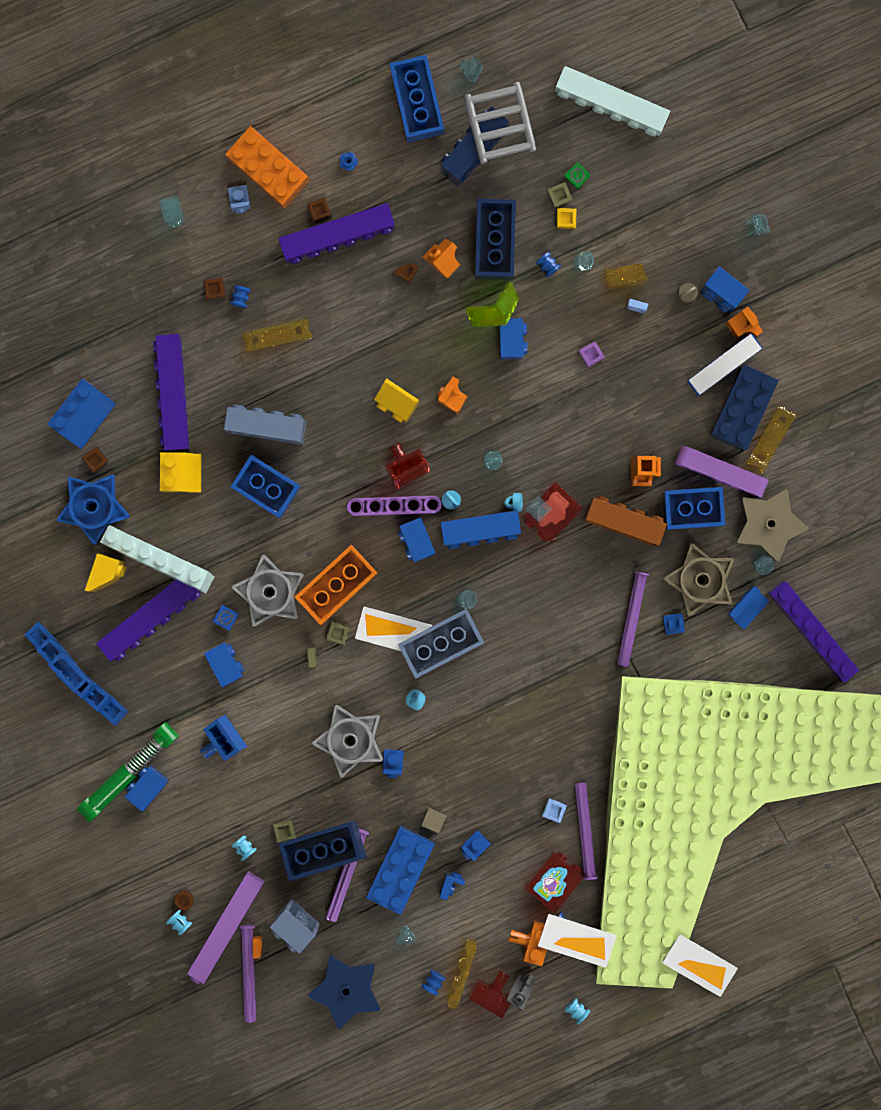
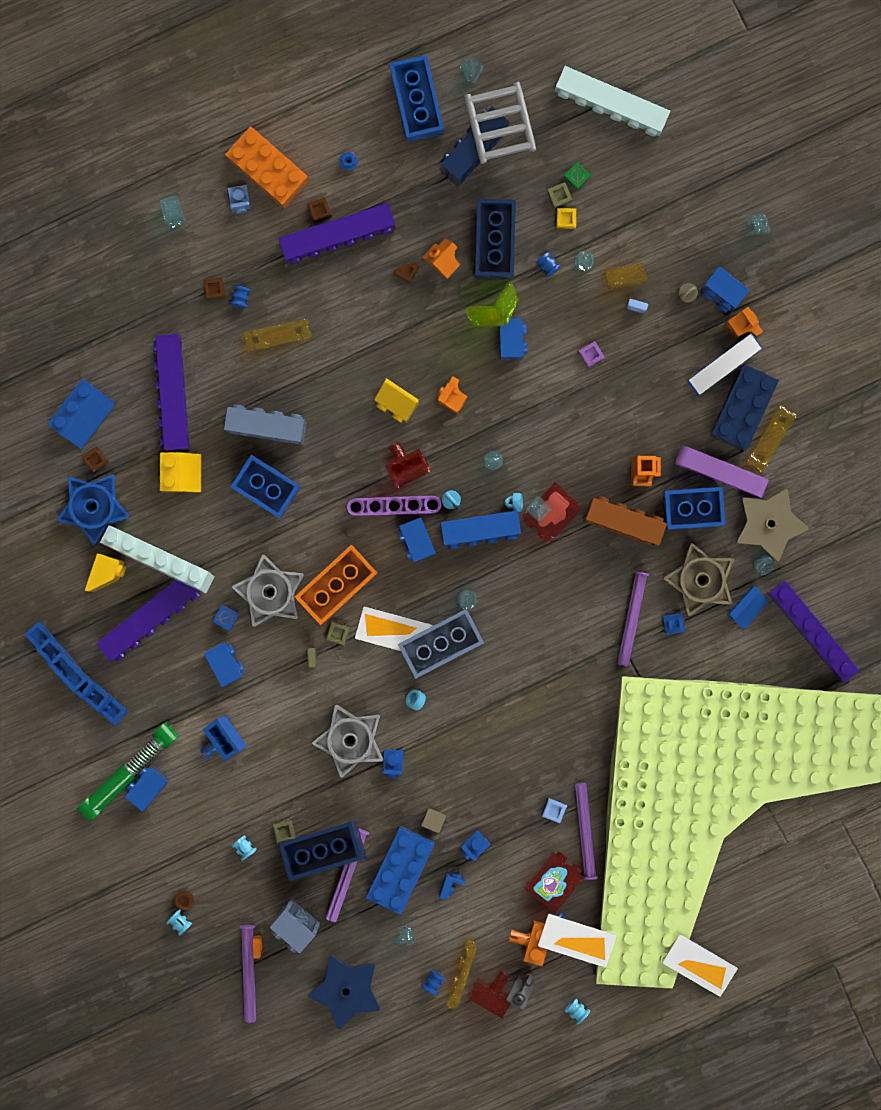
(225, 928): medium lavender brick -> none

